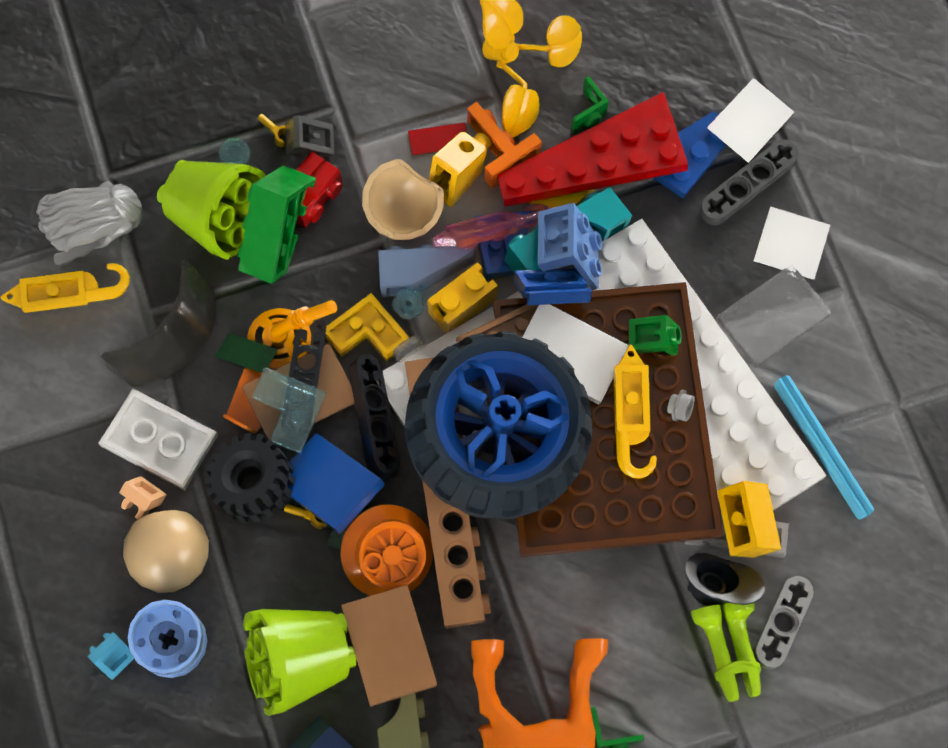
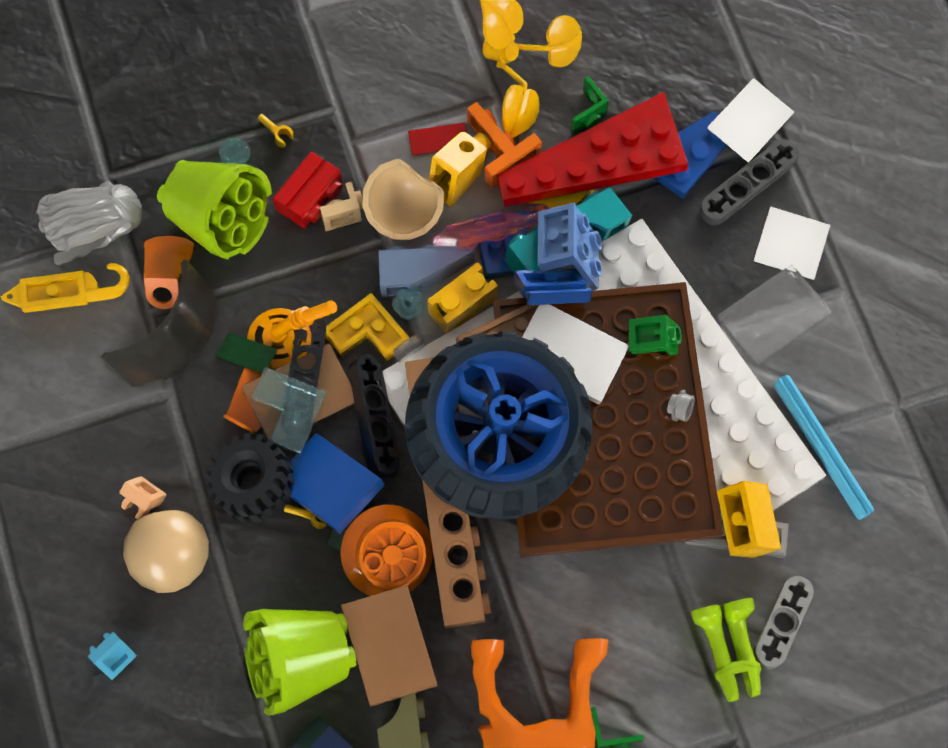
(158, 439): white tile -> none
(162, 620): light blue wheel -> none
(163, 266): none -> orange piece
(271, 223): green wedge -> none
(308, 136): dark grey slope -> none
(342, 212): none -> tan bracket
(631, 411): yellow plate -> none
(722, 581): black piece -> none

